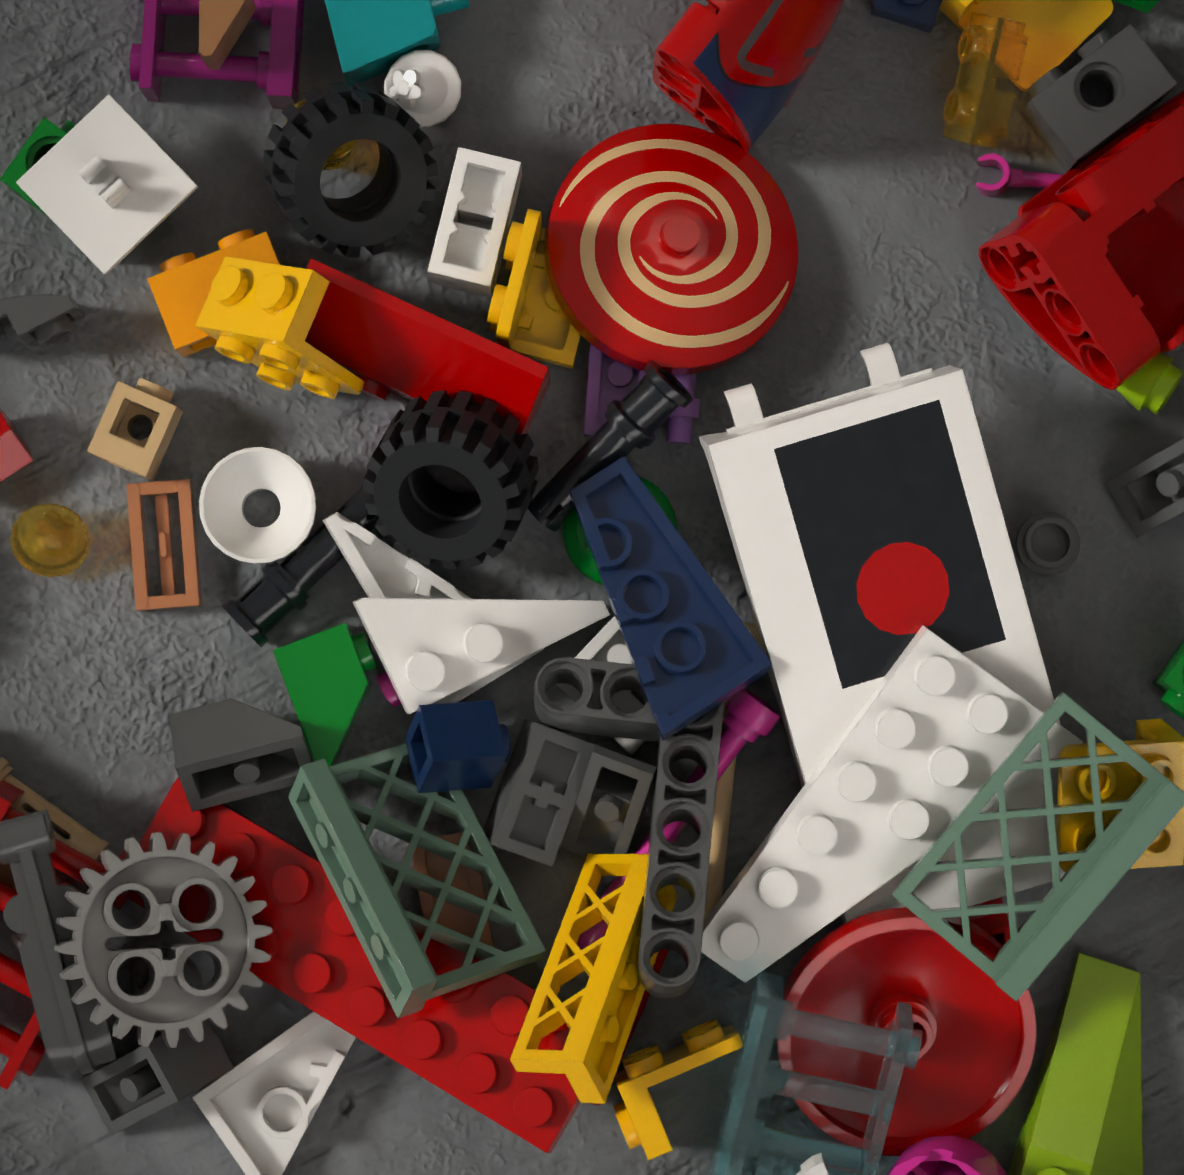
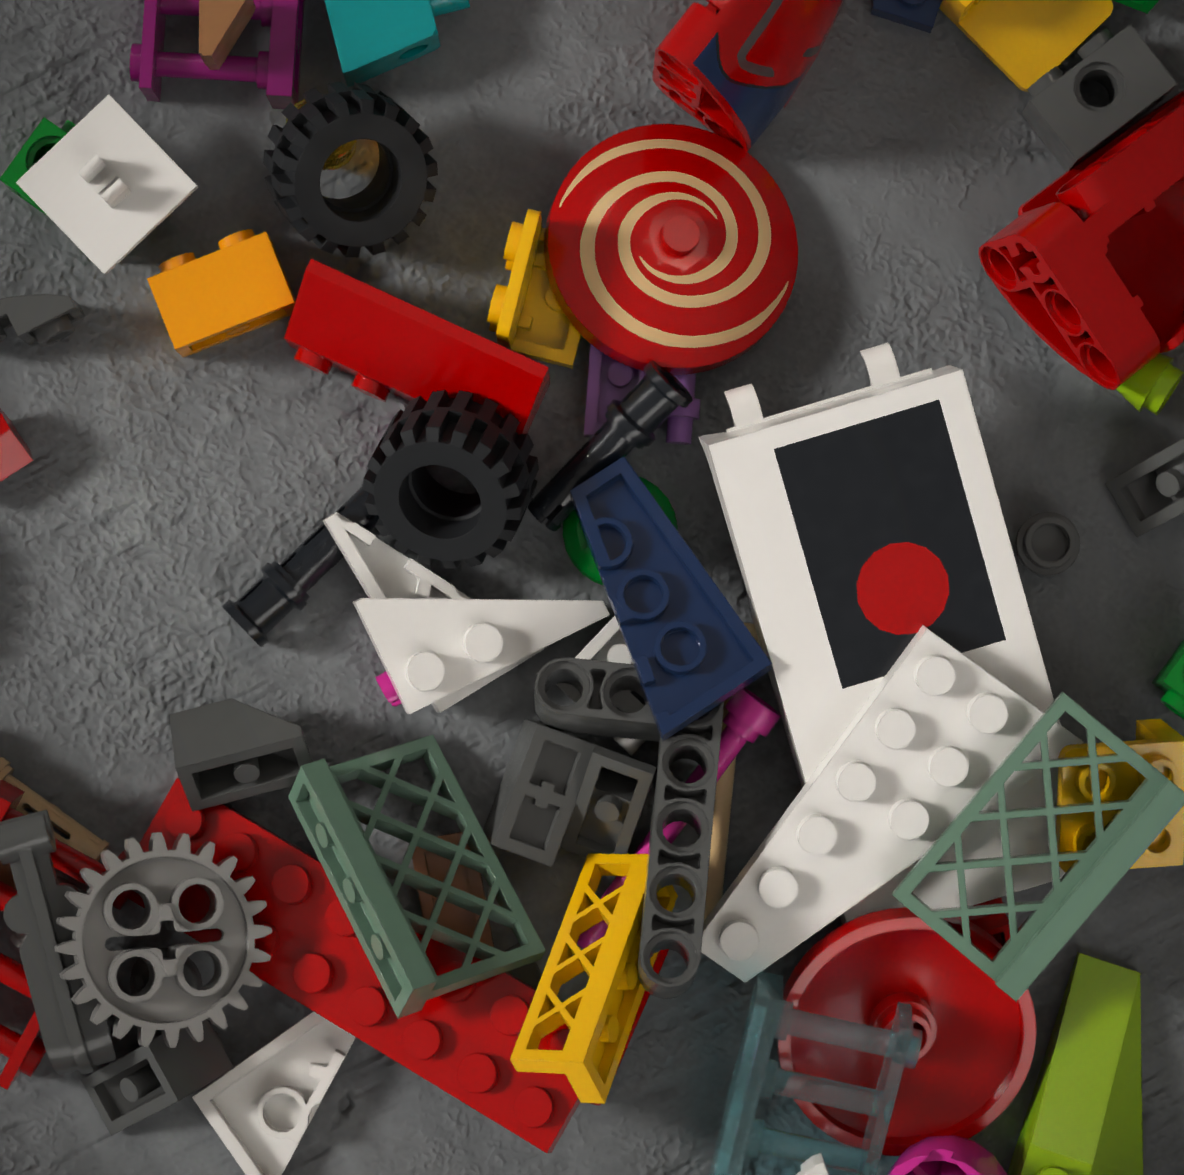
(50, 540): clear yellow hat -> none
(113, 436): tan brick -> none
(139, 550): nougat tile -> none
(224, 499): white piece -> none
(263, 318): yellow bracket -> none
(327, 685): green slope -> none
(424, 86): white hat -> none
(456, 746): dark blue brick -> none
(475, 222): white brick -> none
(649, 1066): yellow bracket -> none
(986, 50): clear yellow hinge -> none
(1011, 177): dark pink hand -> none

